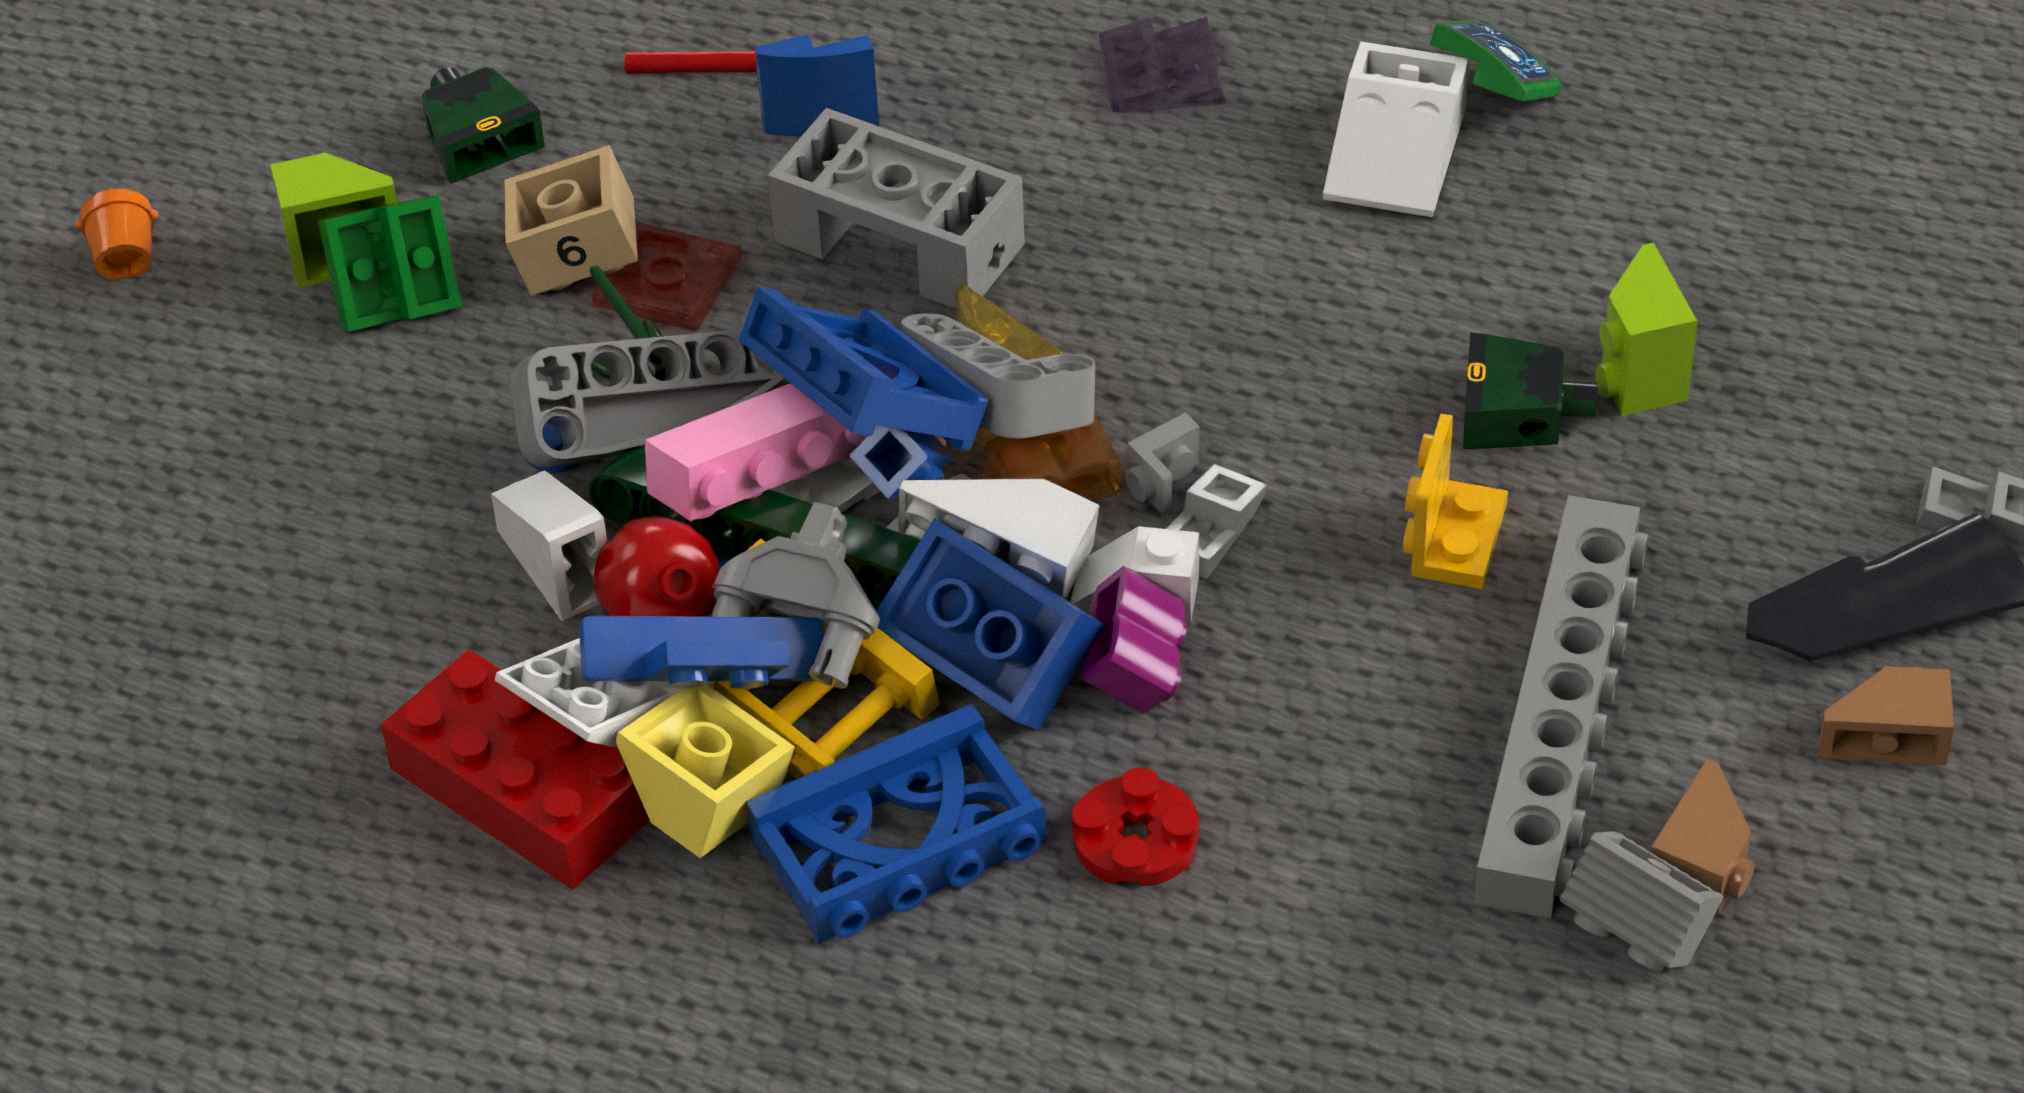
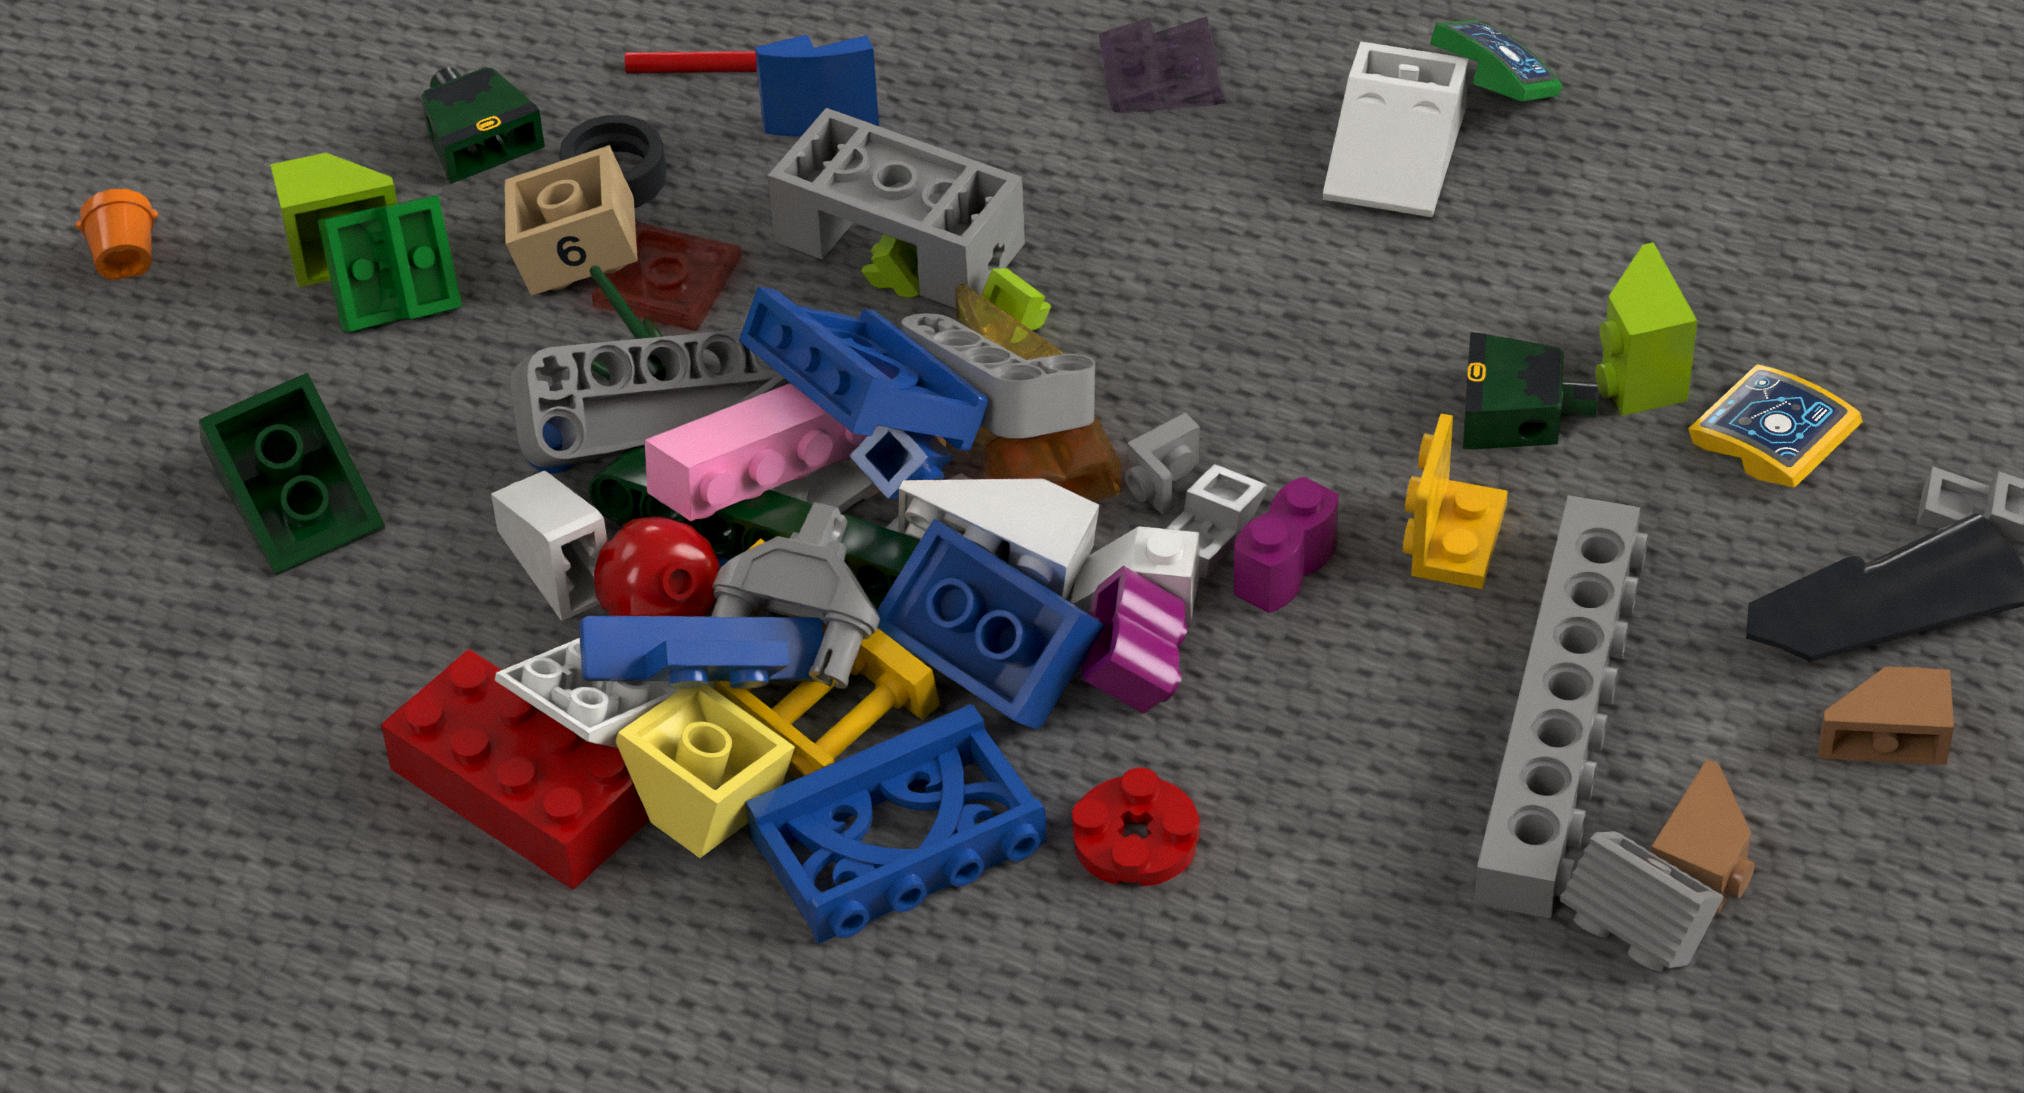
(289, 474): none -> dark green slope
(623, 135): none -> black tyre
(894, 266): none -> lime tile
(1016, 298): none -> lime tile
(1286, 544): none -> magenta brick
(1776, 425): none -> slope

